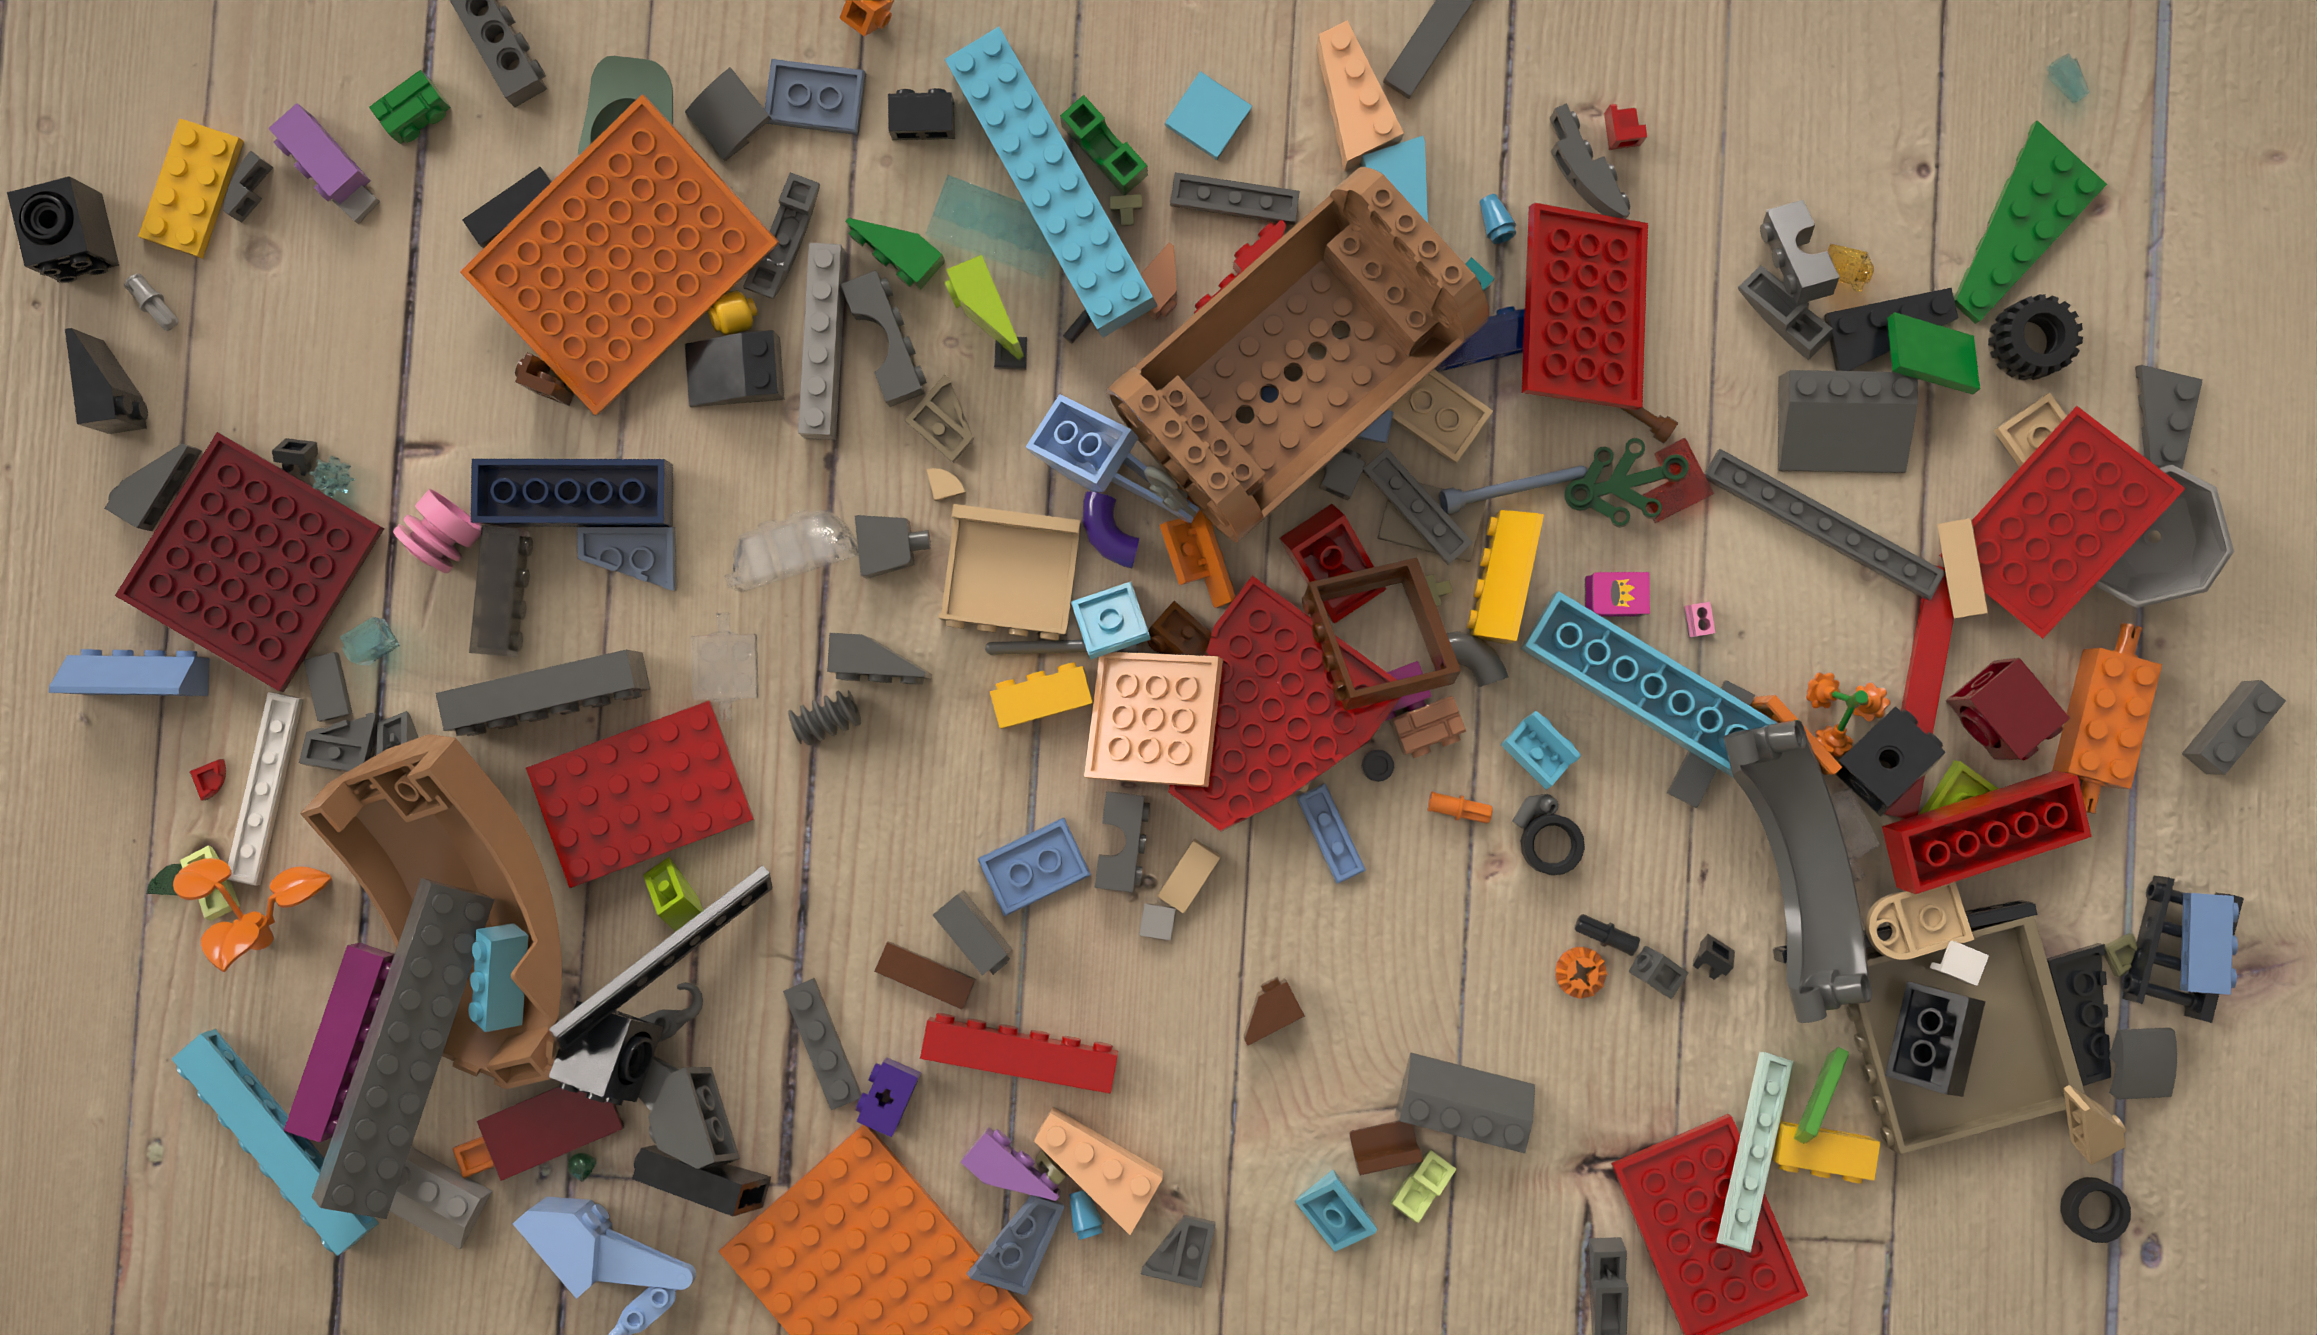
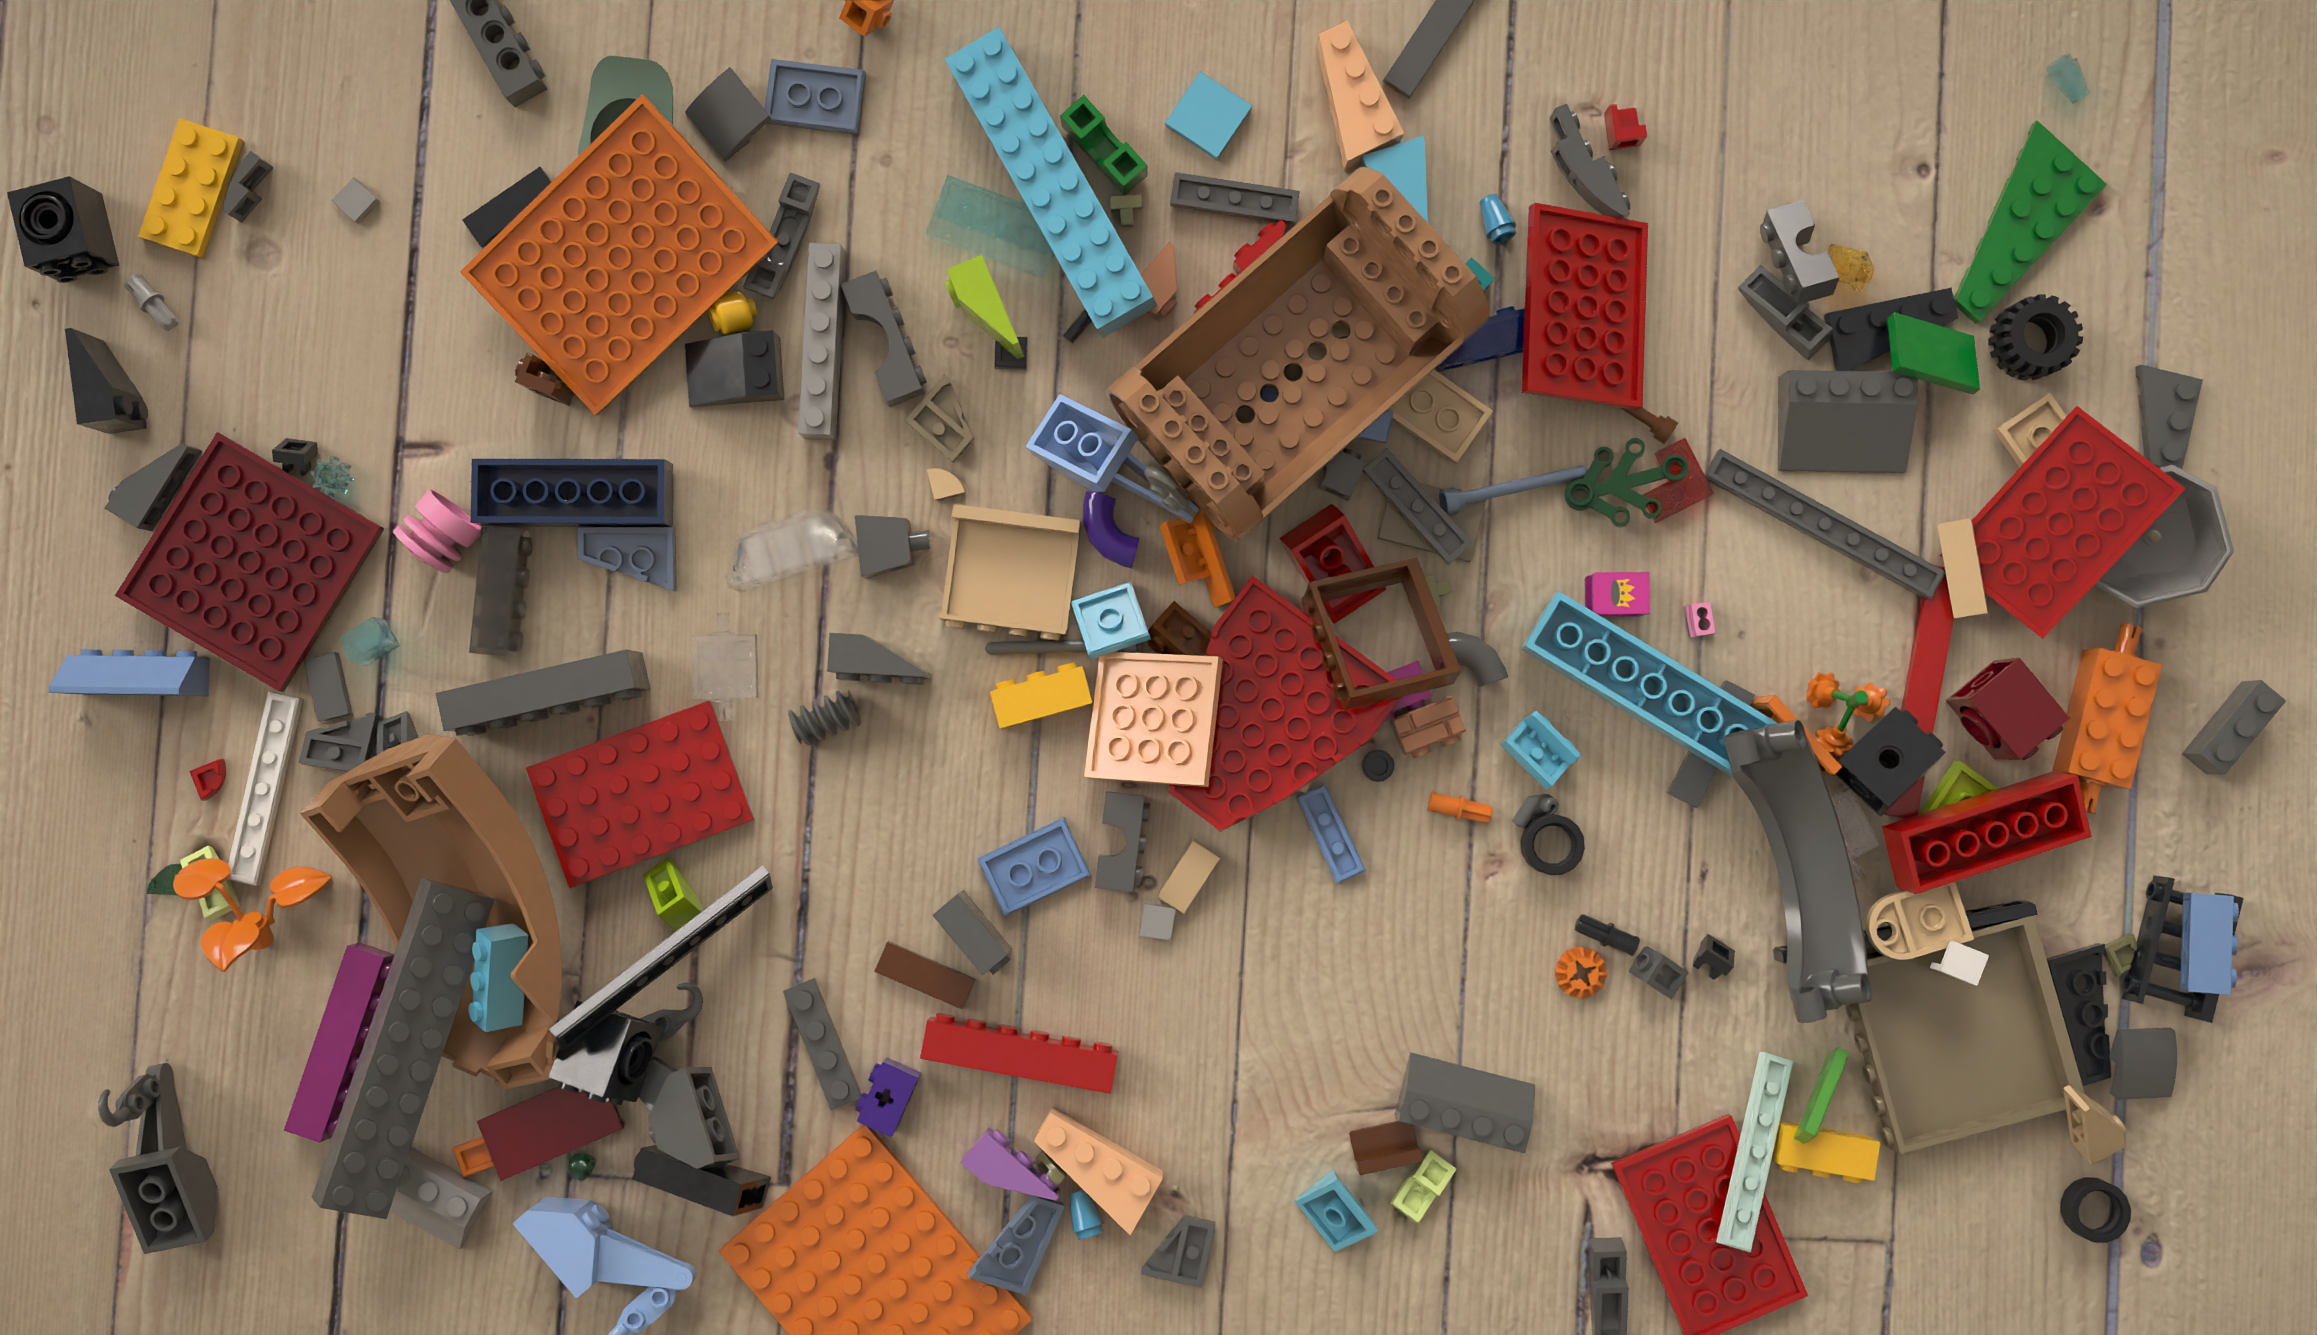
(164, 1185): none -> dark grey slope
(259, 1125): medium azure brick -> none
(317, 154): medium lavender brick -> none
(410, 108): green brick -> none
(903, 249): green slope -> none
(921, 115): black hinge -> none
(1272, 1010): reddish brown slope -> none
(1505, 576): yellow slope -> none
(1935, 1039): black slope -> none

